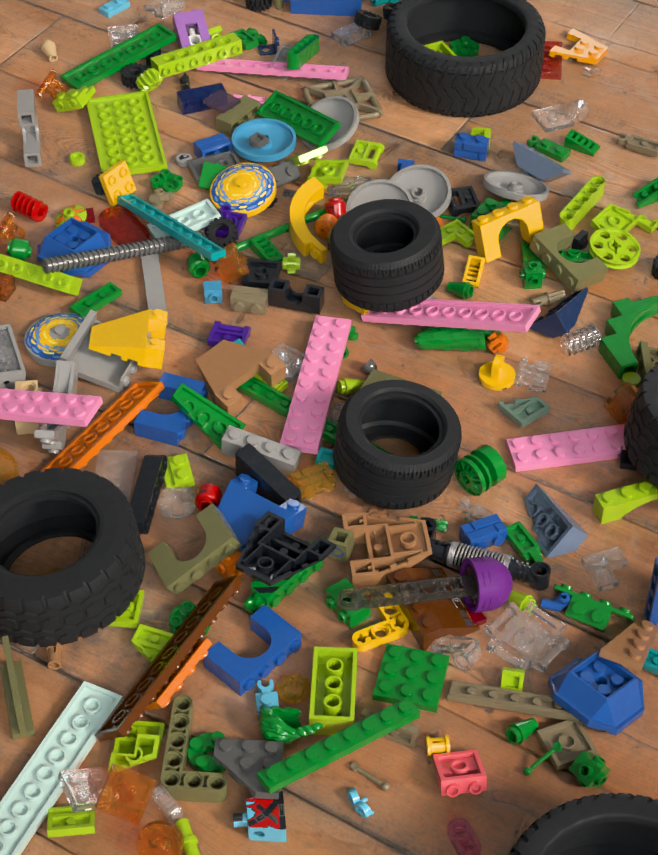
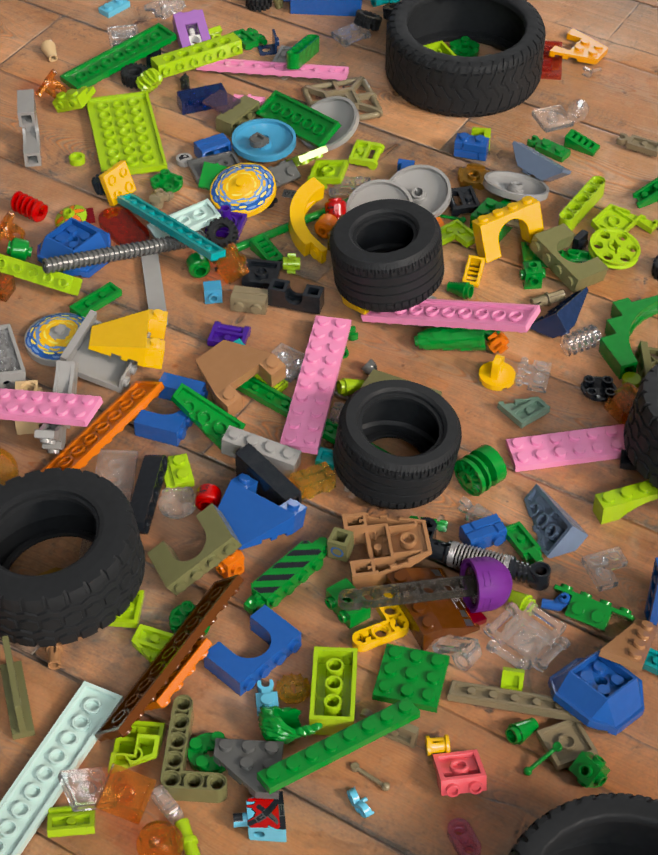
(275, 554): black wedge -> none
(472, 176): none -> pearl gold plate
(598, 388): none -> black dish

